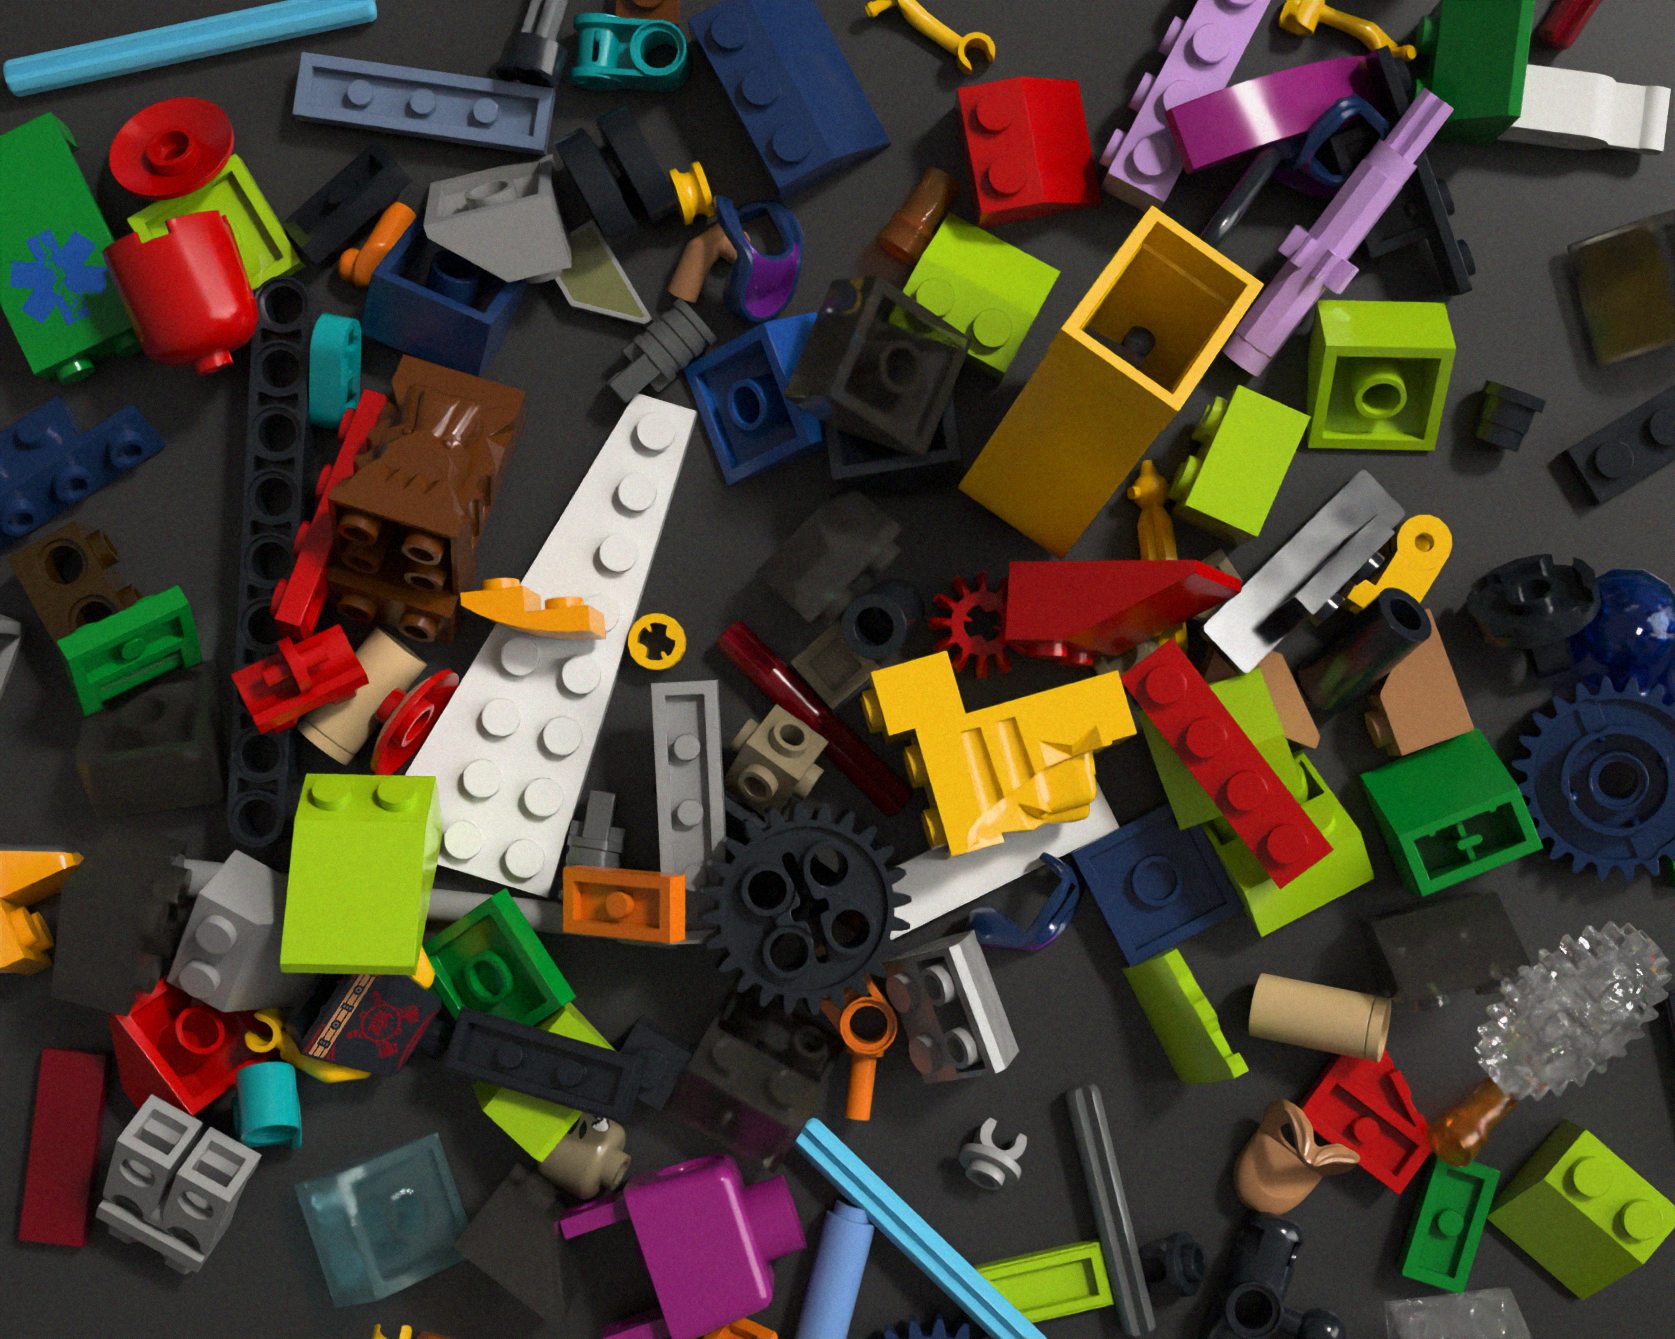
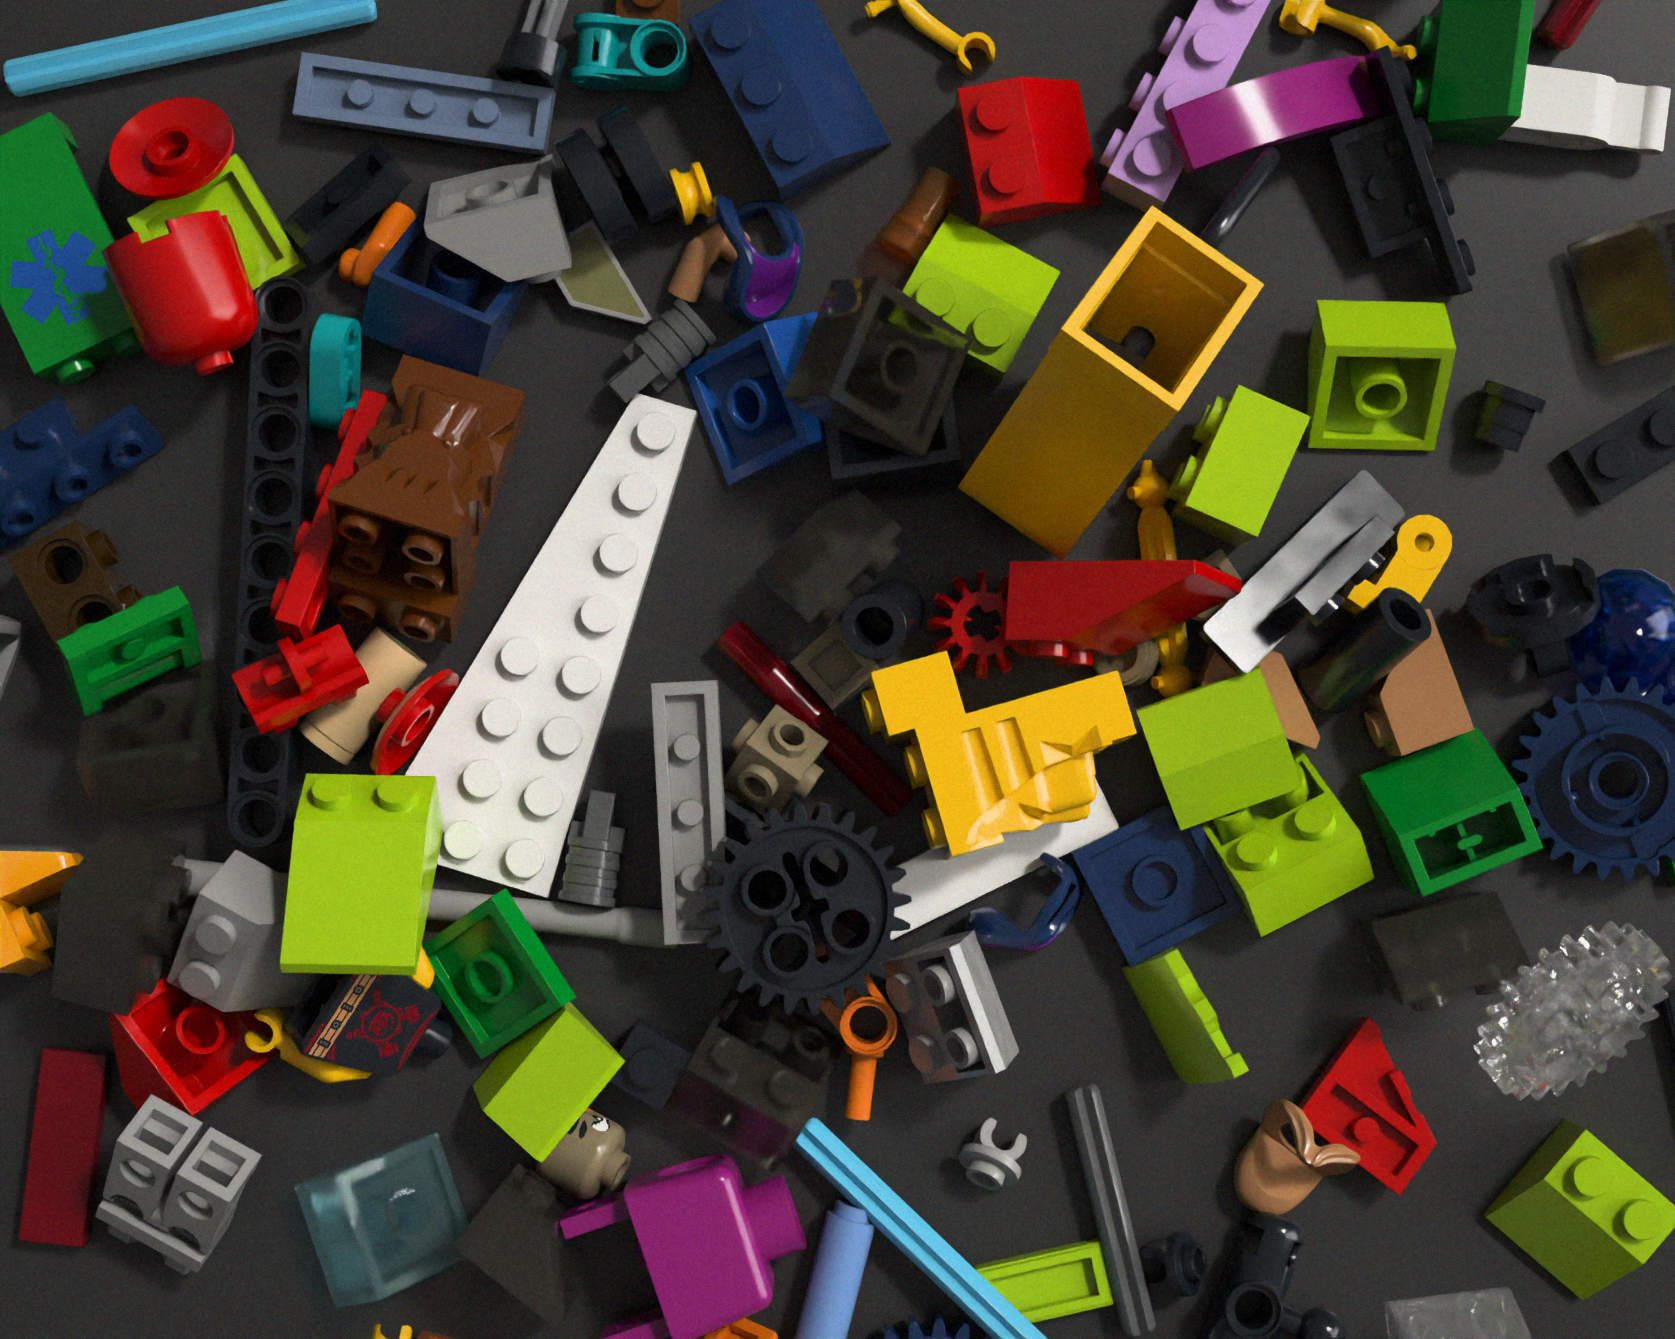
(266, 1106): teal piece -> none
(520, 609): light orange slope -> none
(544, 1065): black tile -> none
(624, 903): orange plate -> none
(640, 651): yellow bush -> none
(1226, 763): red plate -> none
(1305, 171): dark blue piece -> none
(1320, 1017): tan pin -> none
(1321, 255): lavender piece -> none
(1448, 1223): green plate -> none
(1466, 1129): clear orange pin -> none

